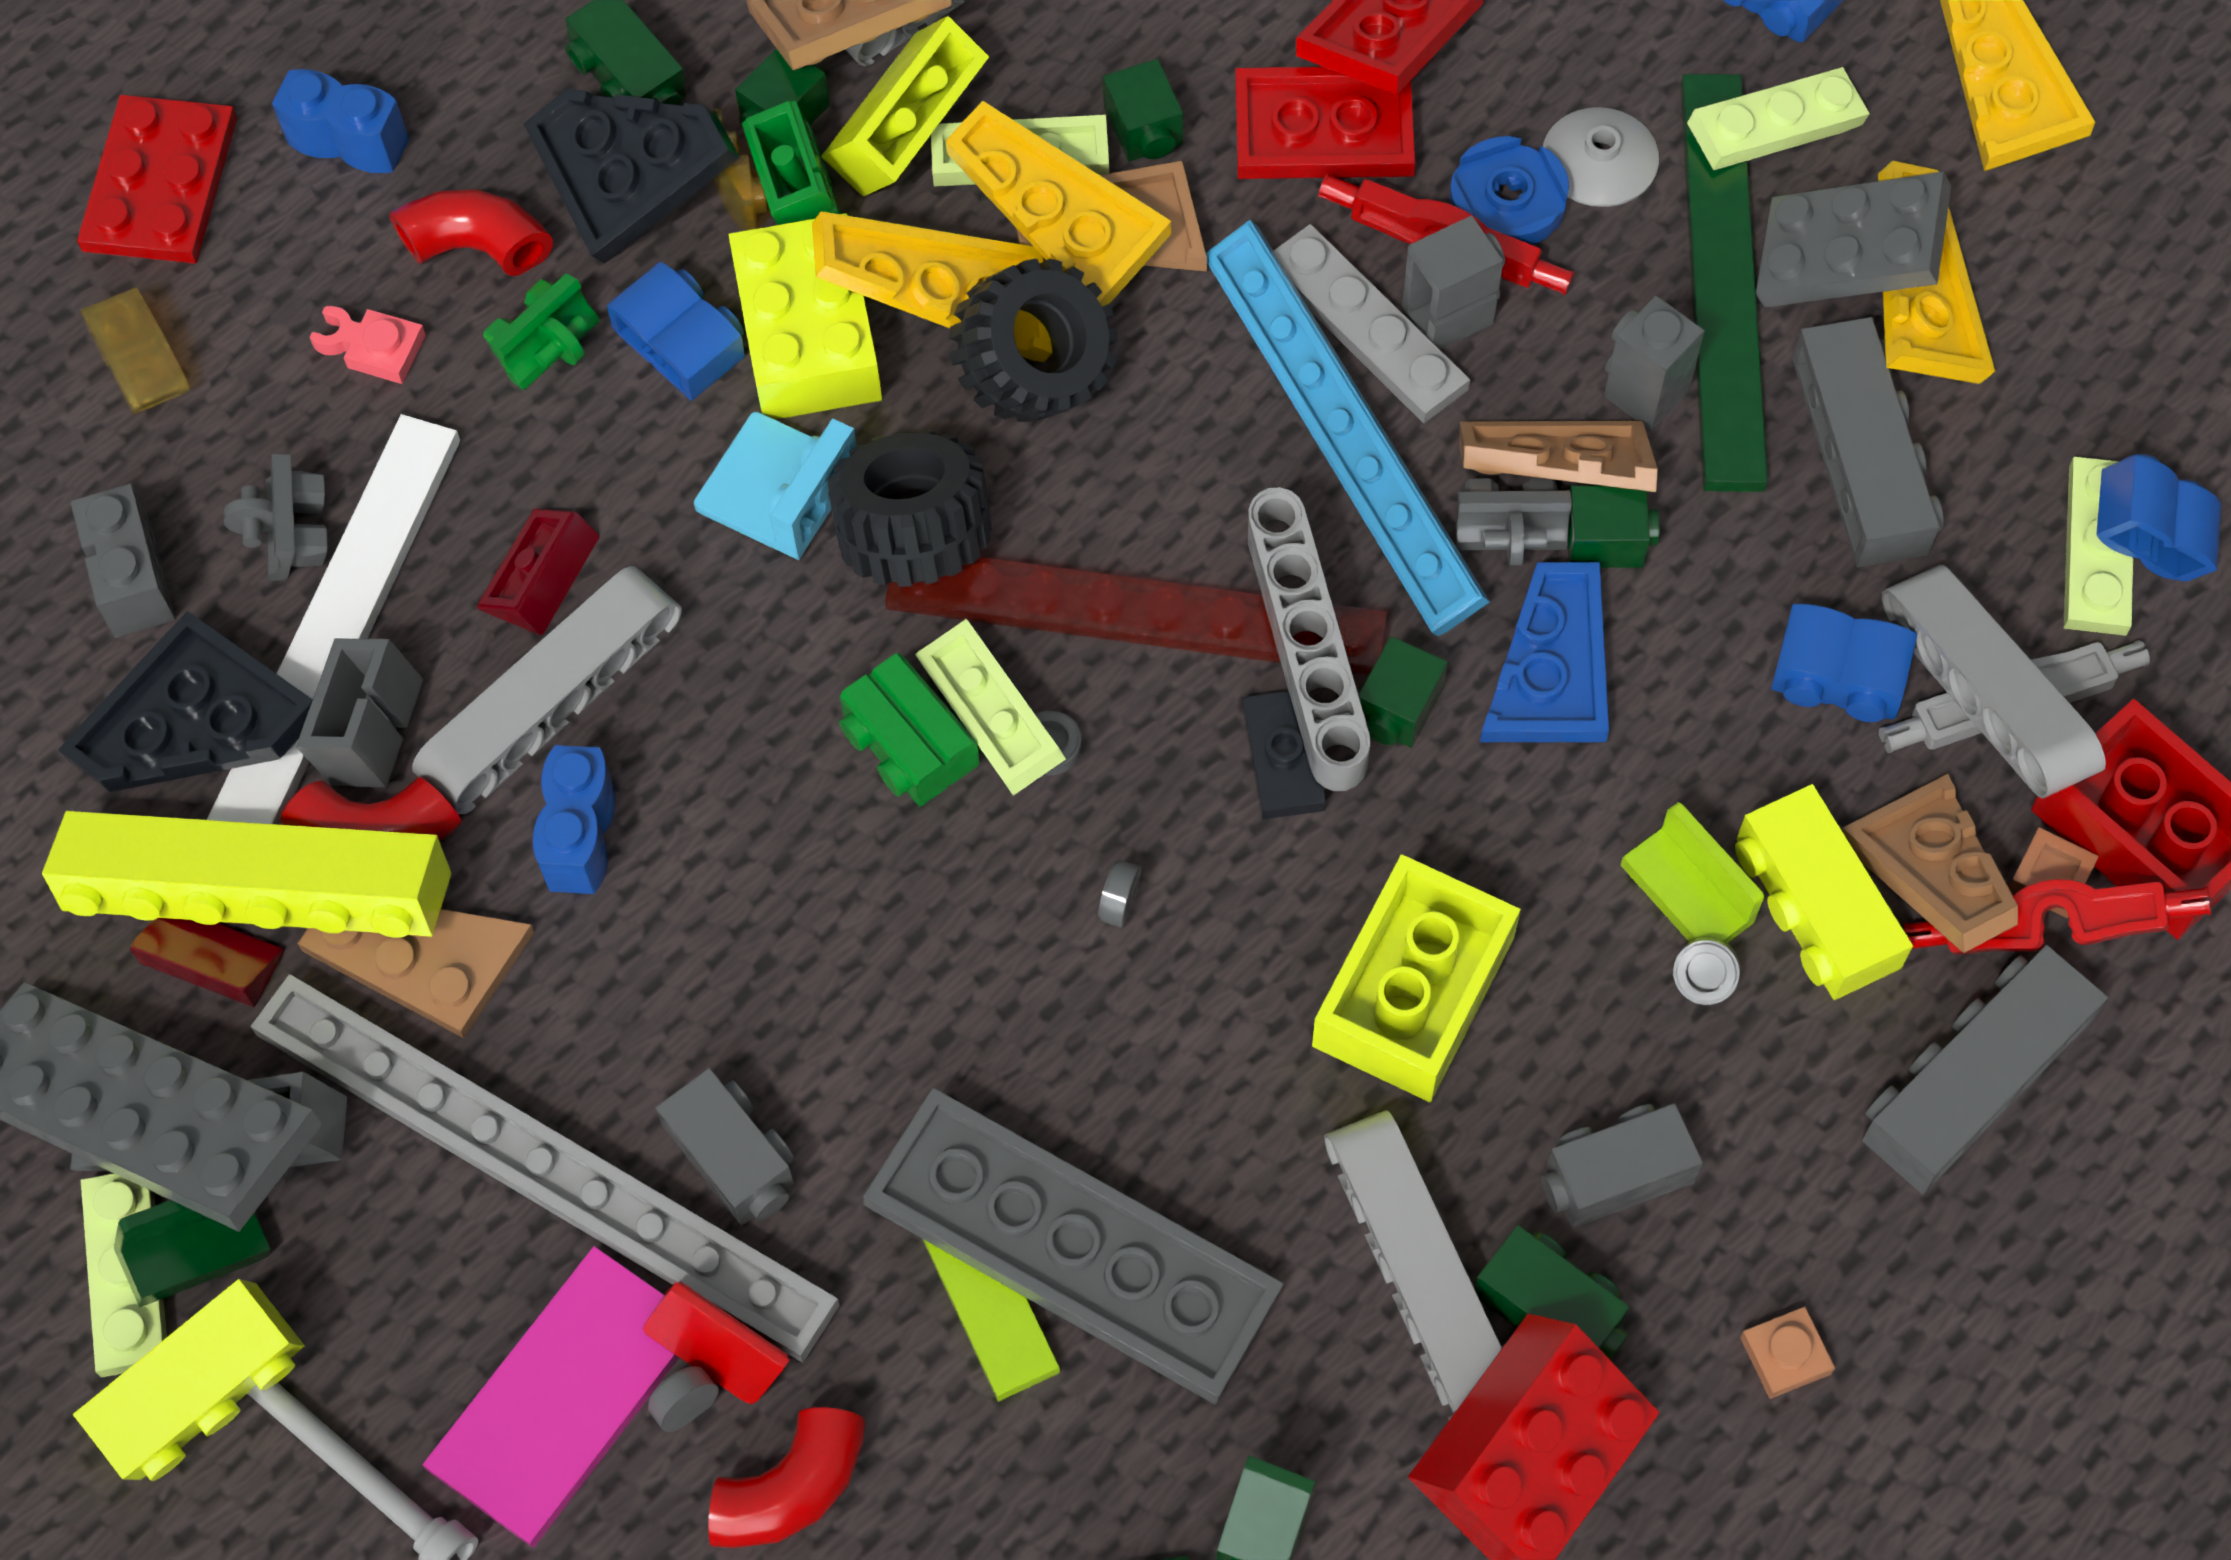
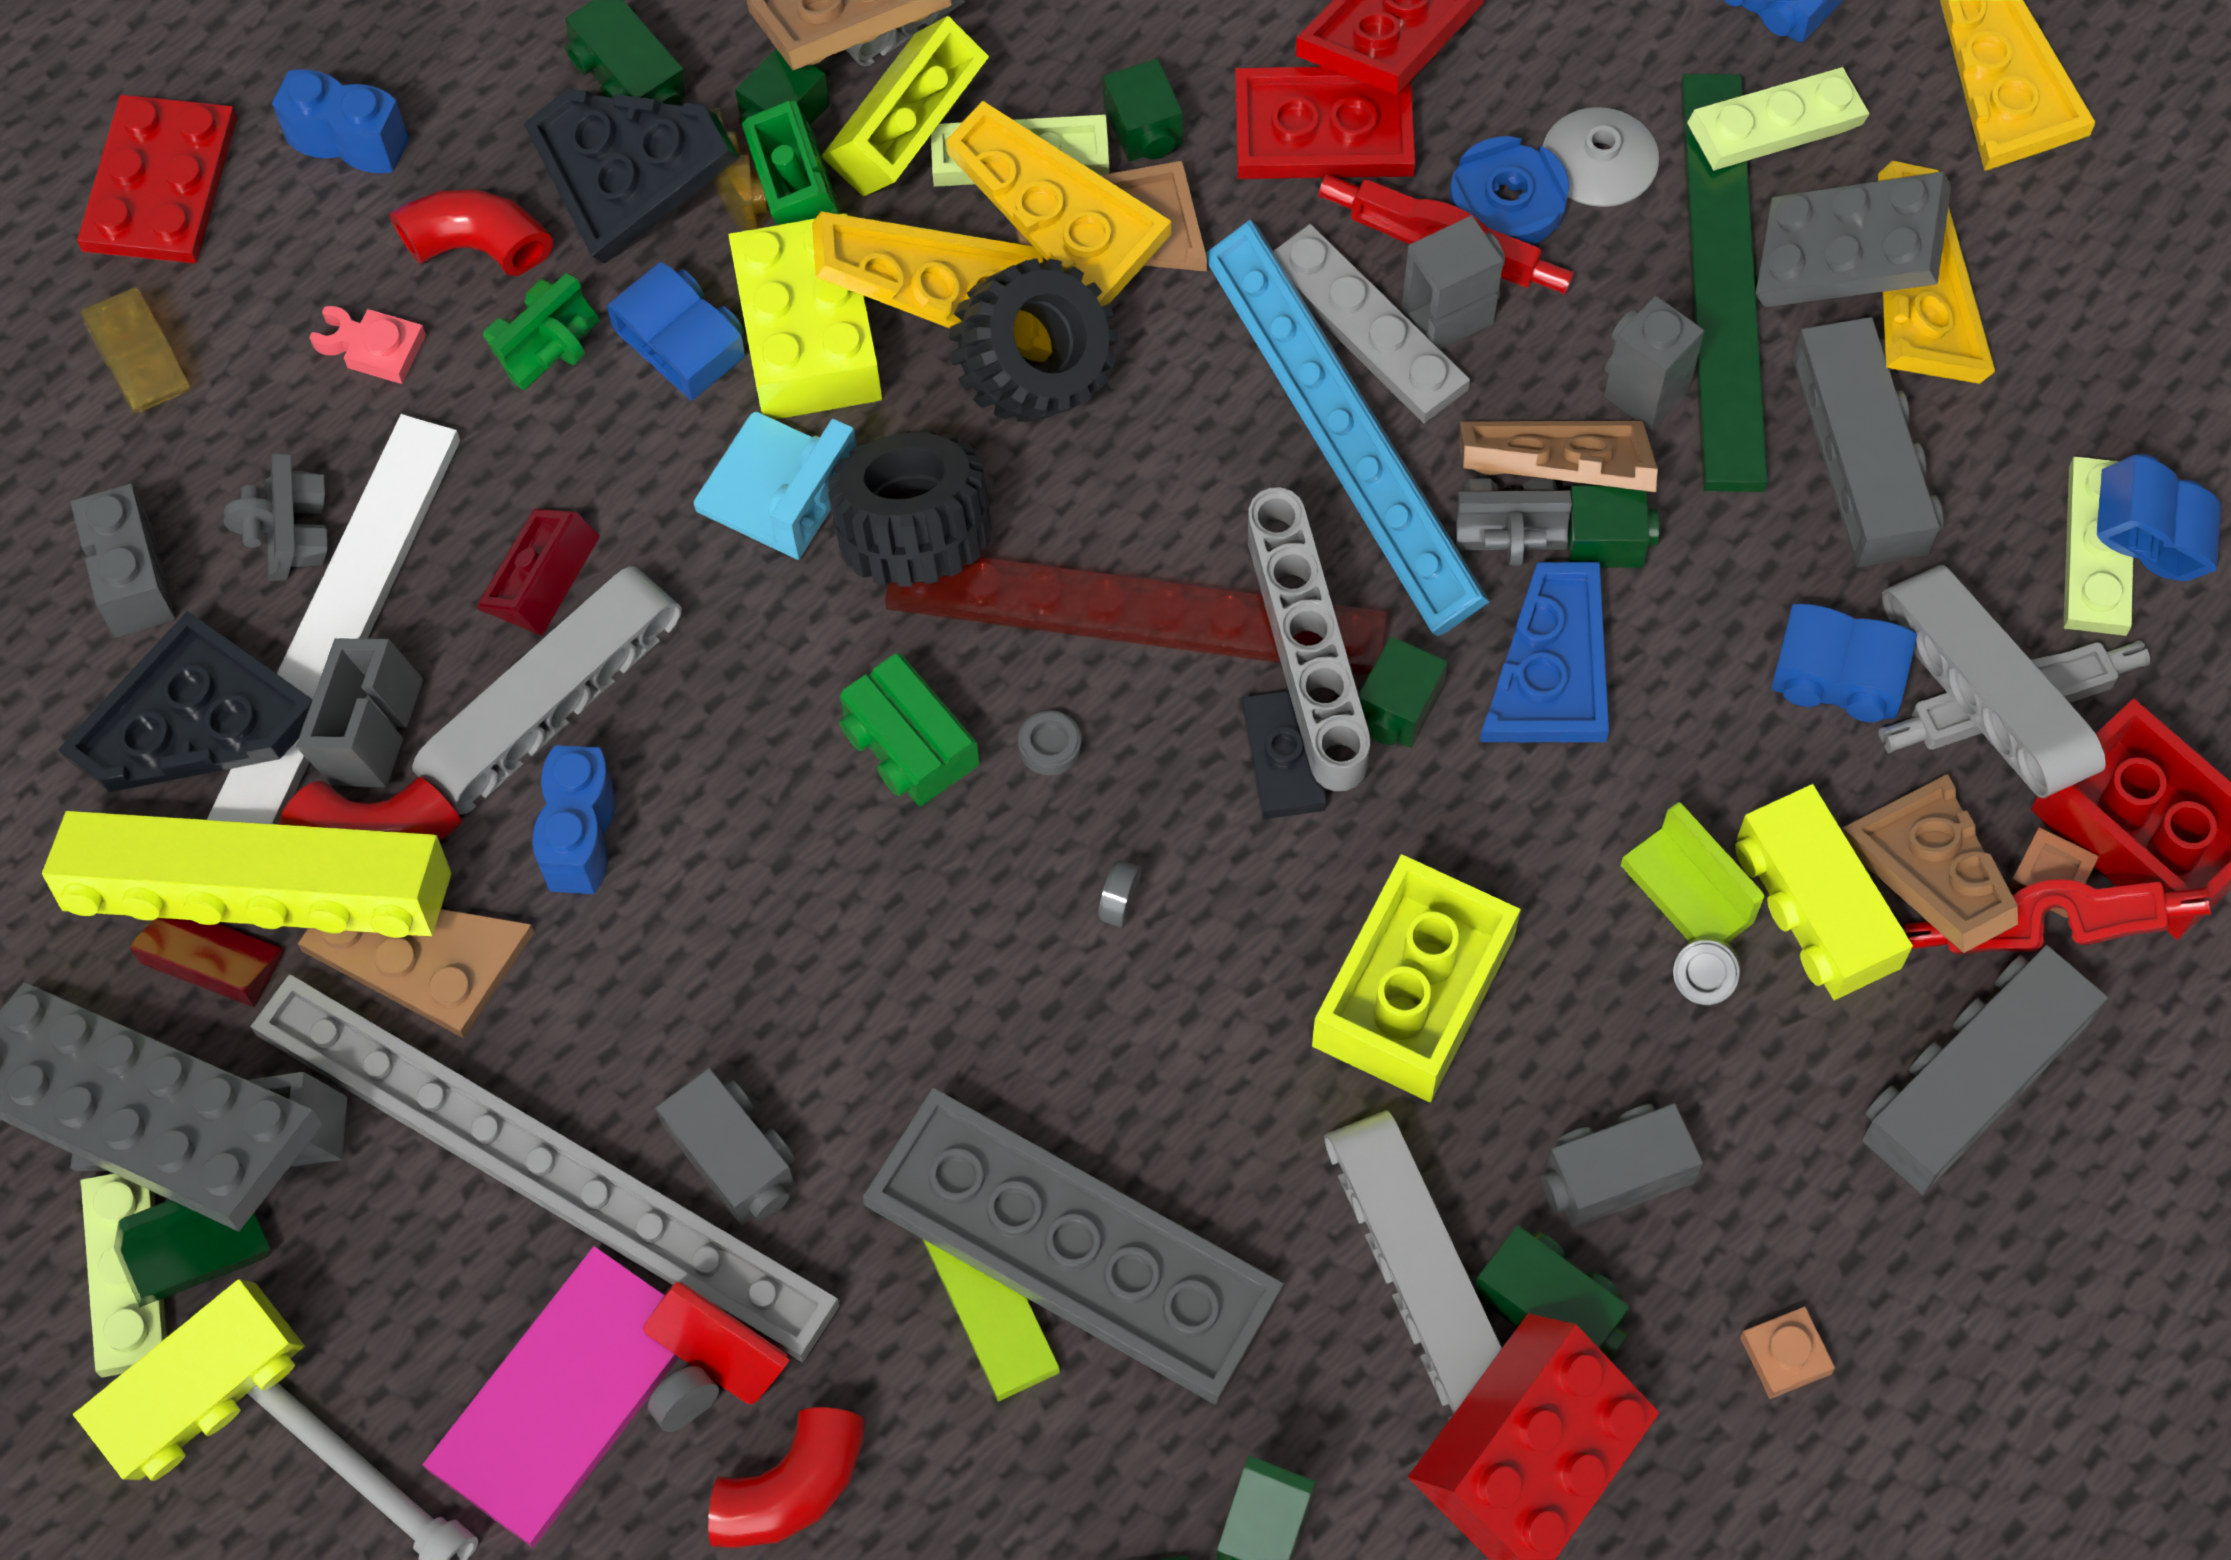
(990, 707): yellowish green plate -> none

